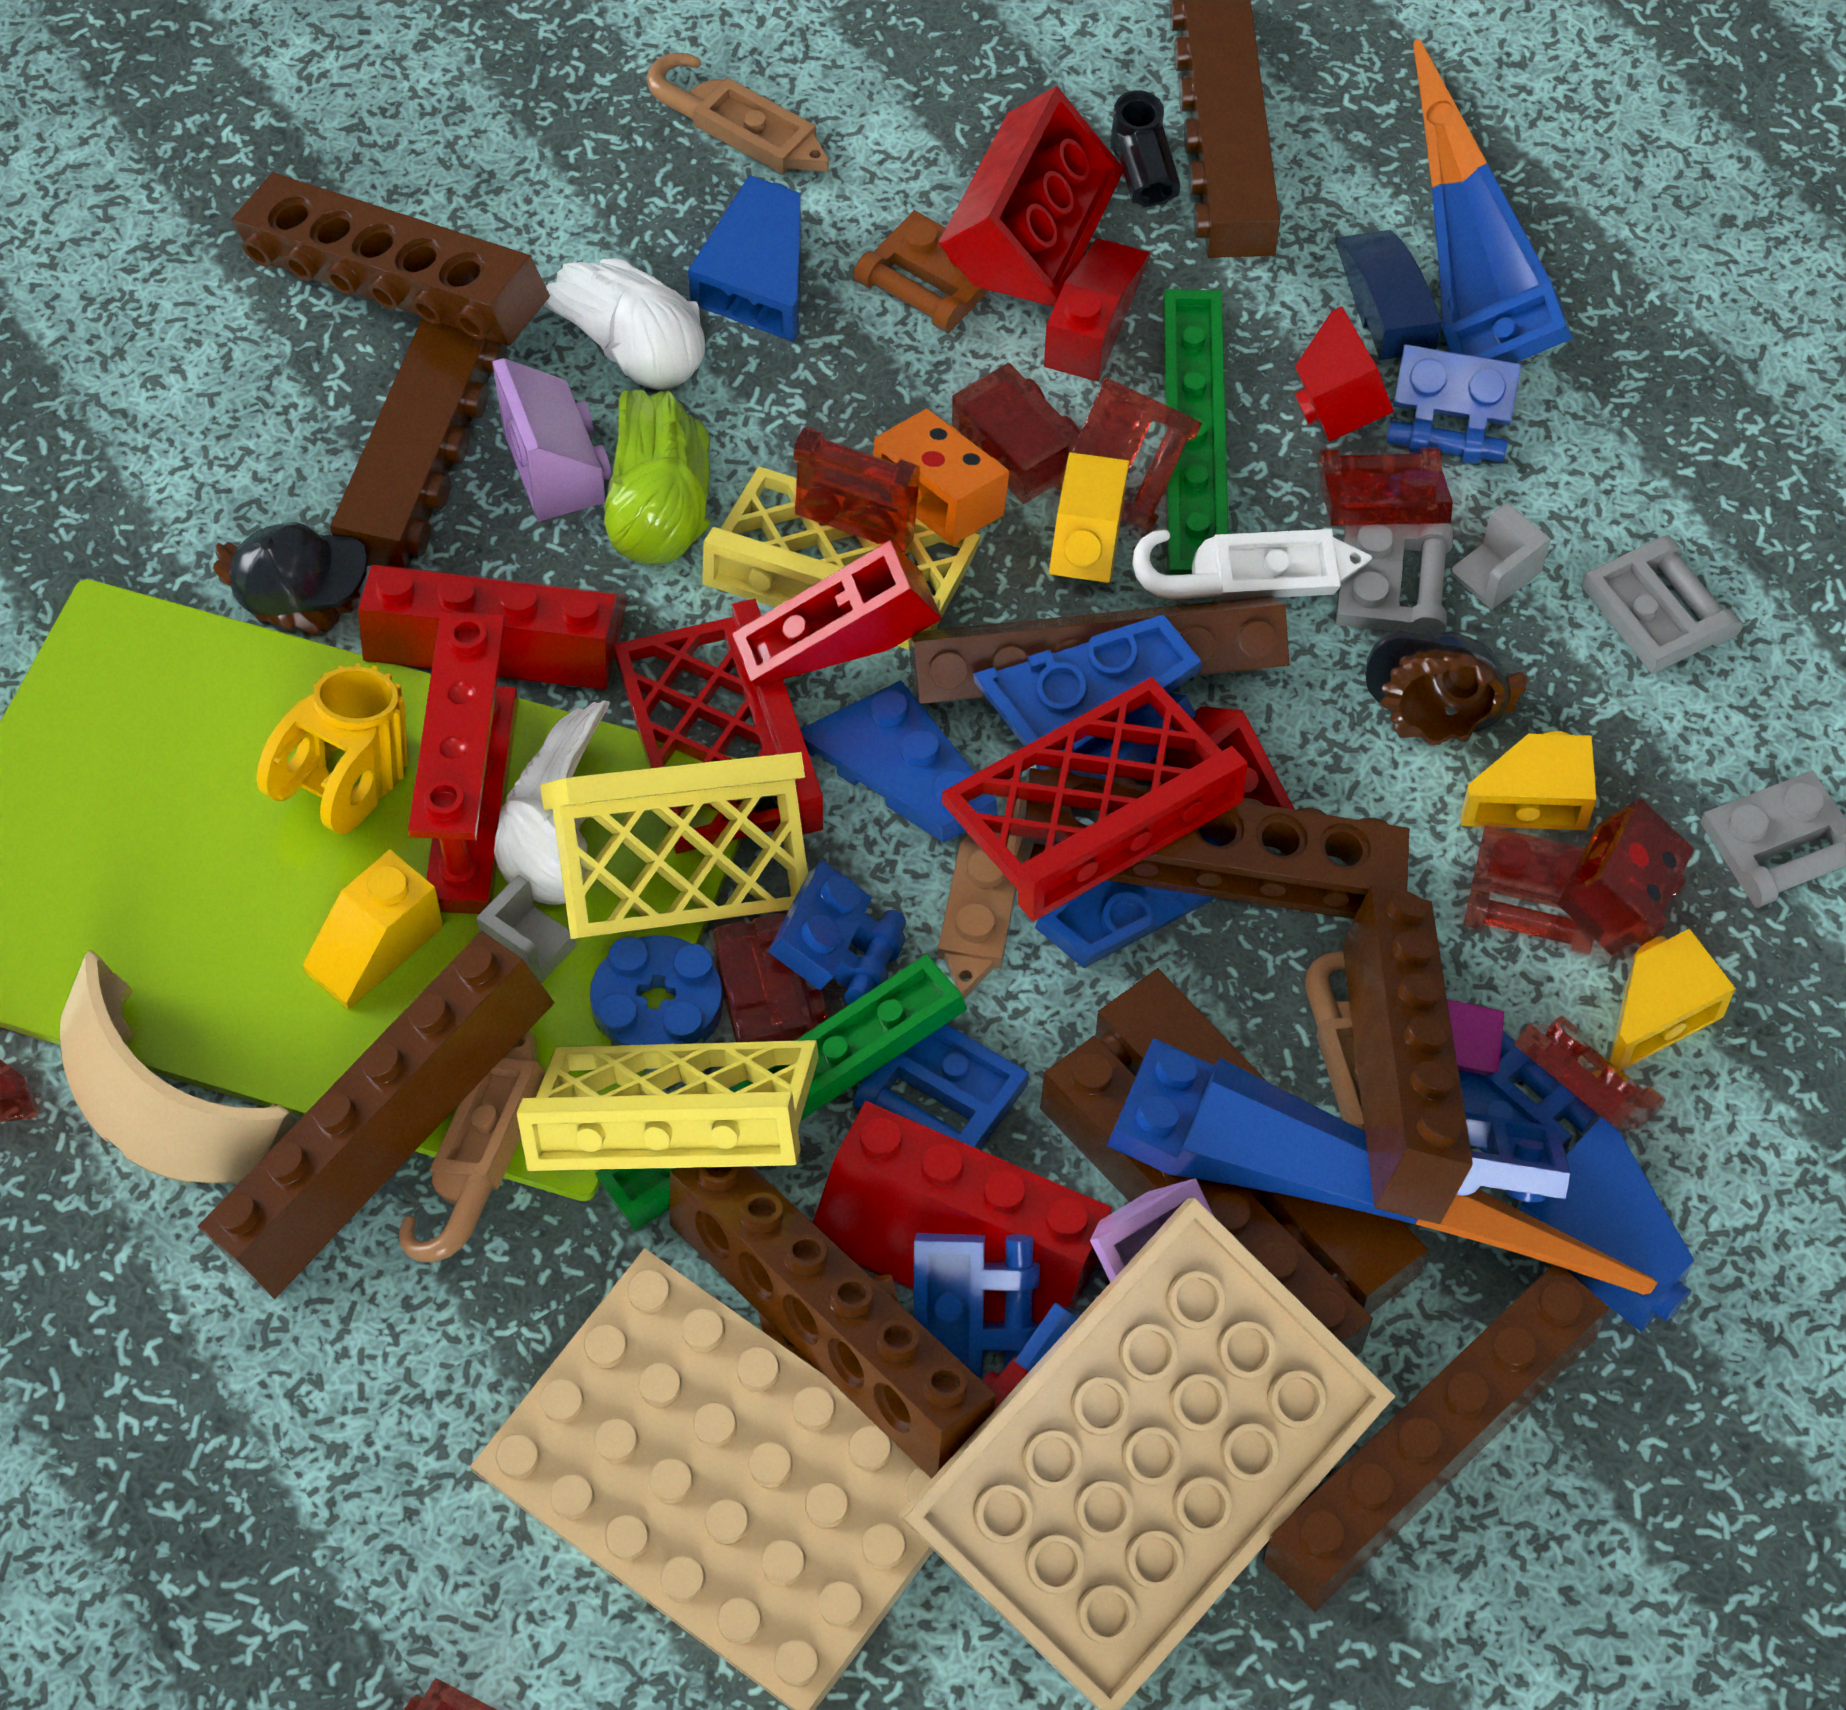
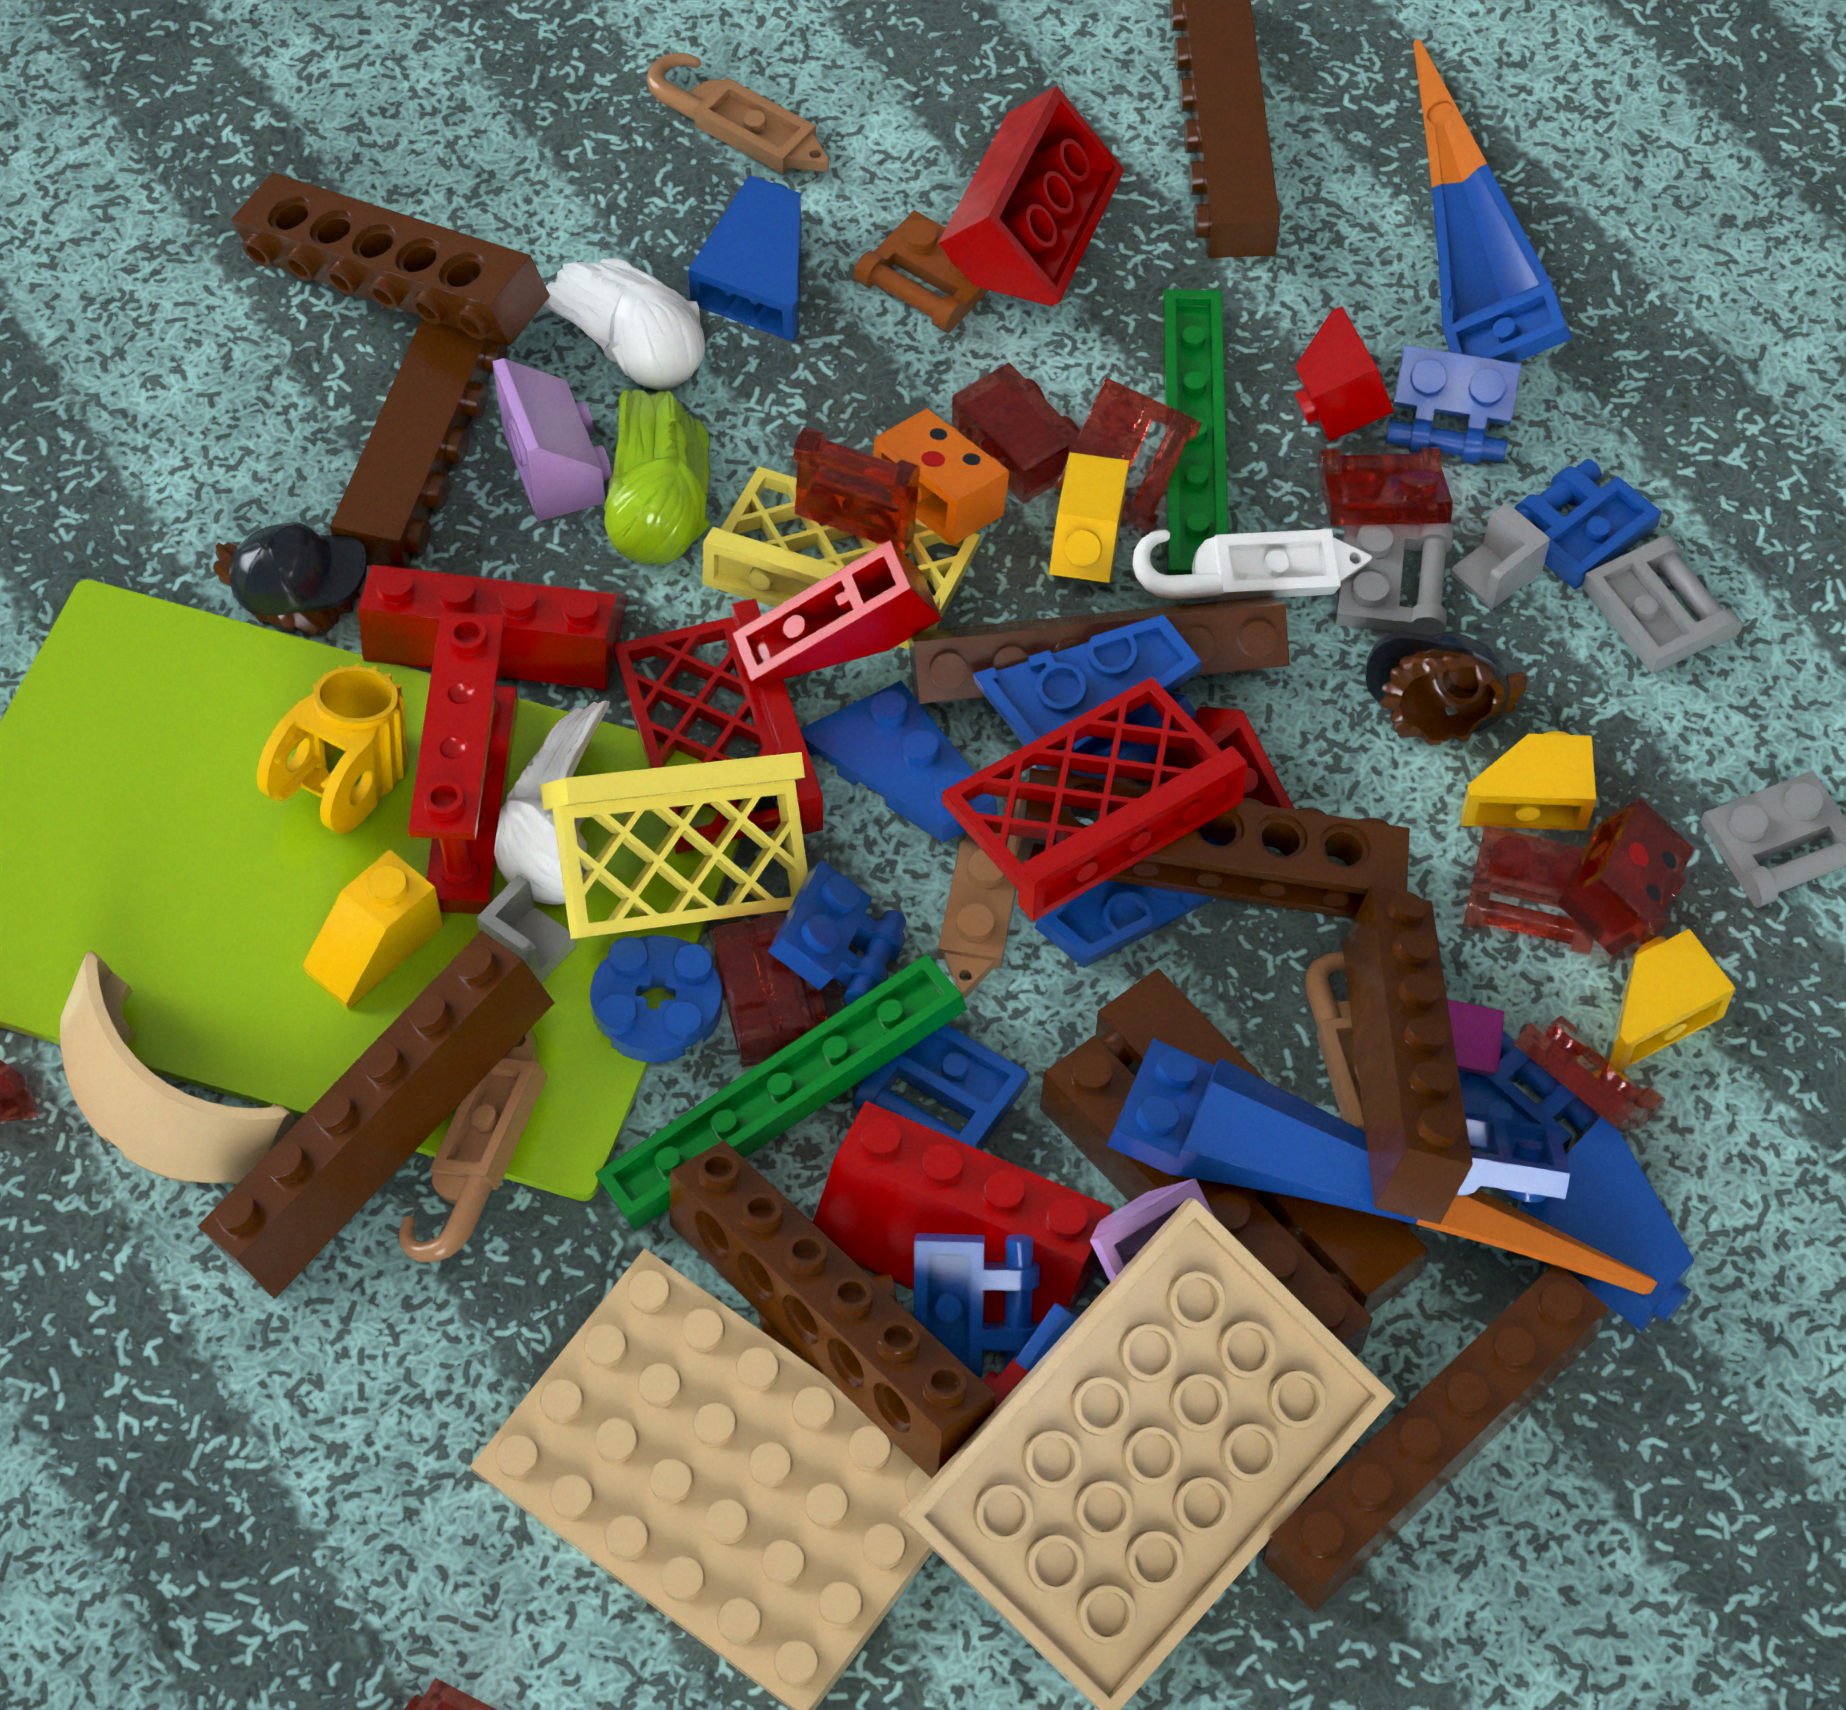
(689, 1128): light yellow fence -> none
(1093, 308): red slope -> none
(1144, 149): black piece -> none
(1389, 292): dark blue slope -> none
(1595, 531): none -> blue plate

